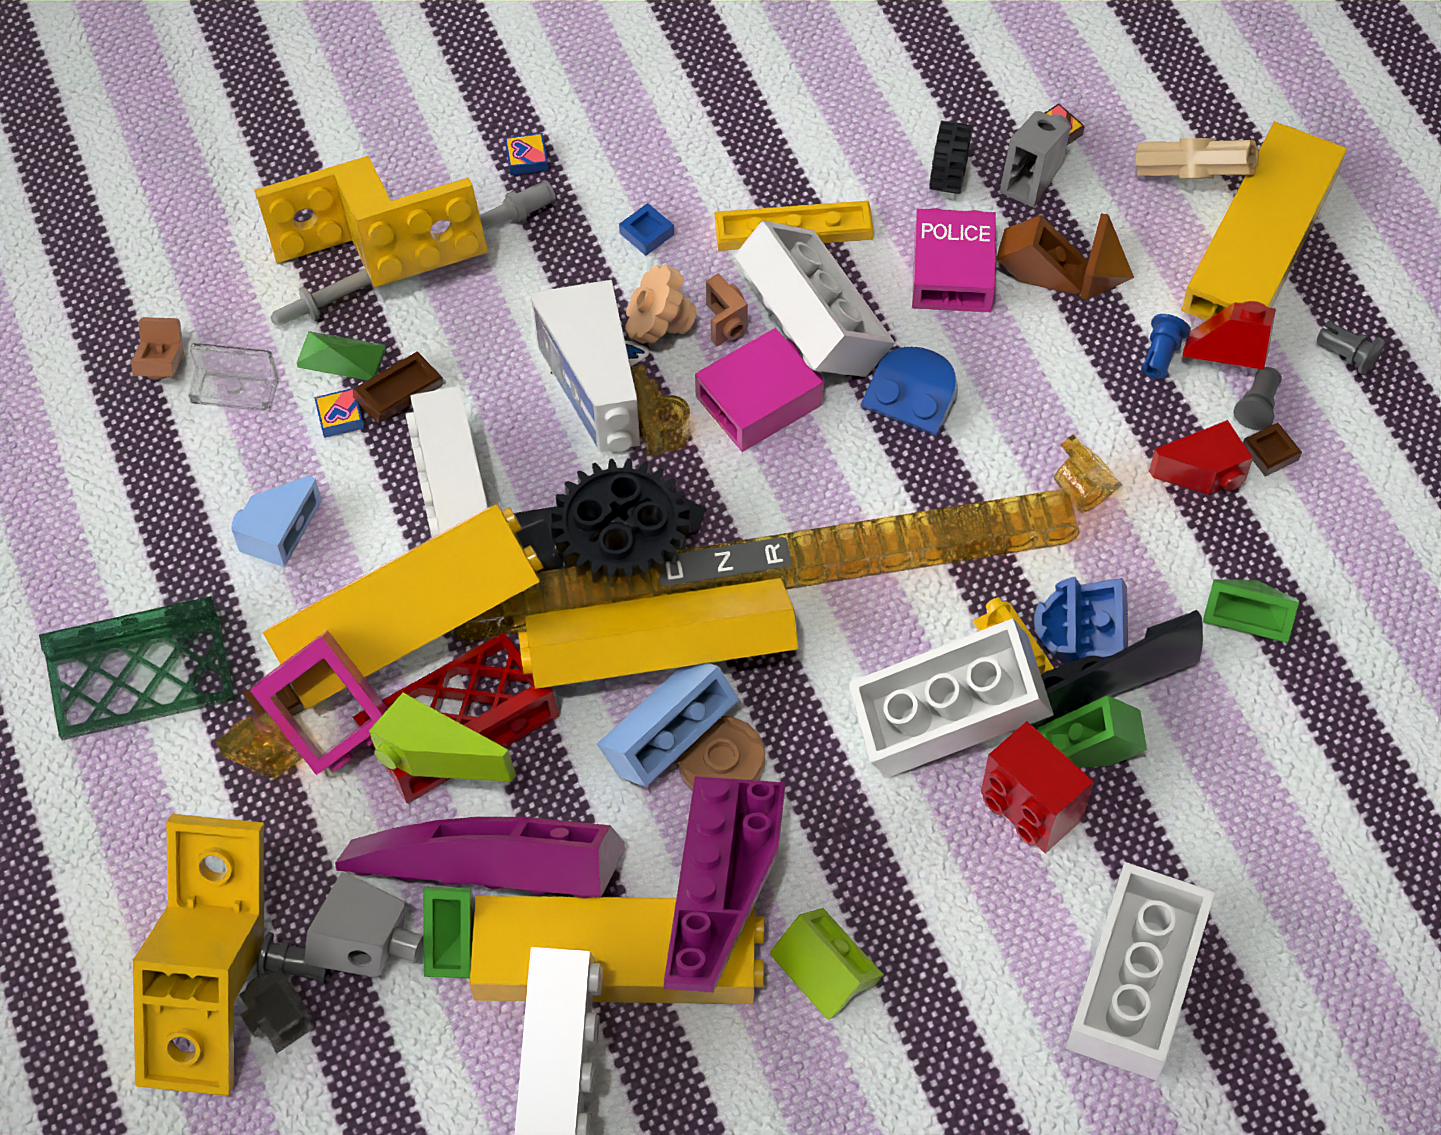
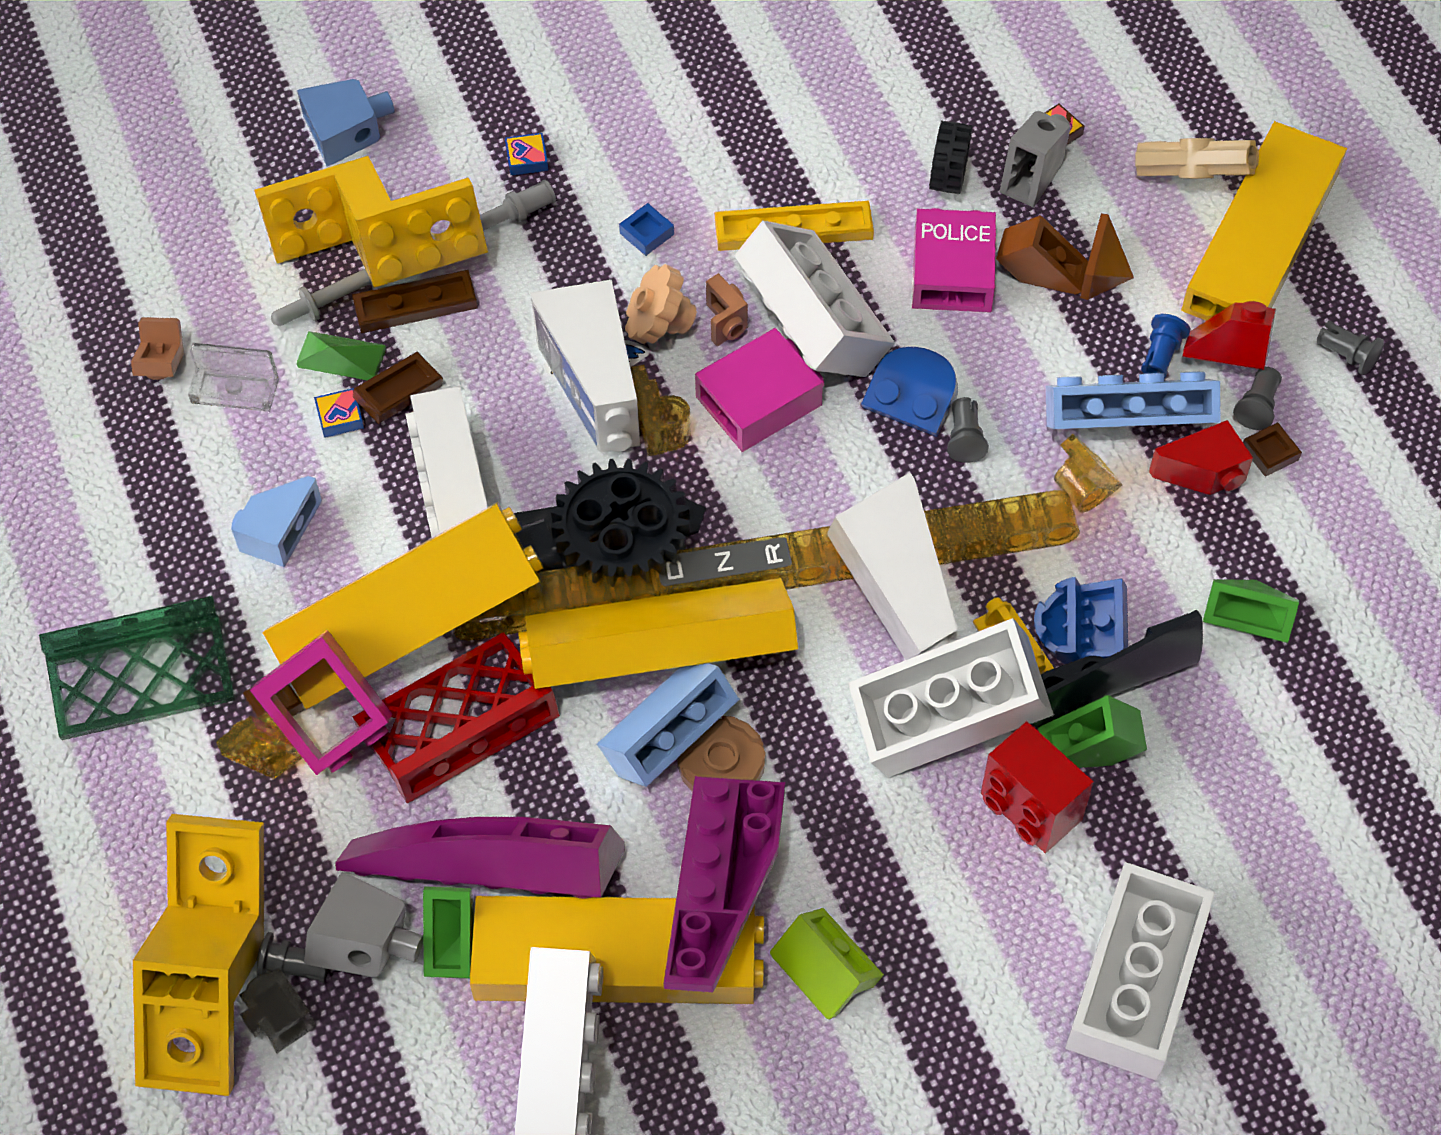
(343, 117): none -> medium blue torso
(414, 301): none -> reddish brown tile
(436, 745): lime slope -> none
(896, 566): none -> white slope
(966, 437): none -> dark grey pin
(1132, 403): none -> light blue brick

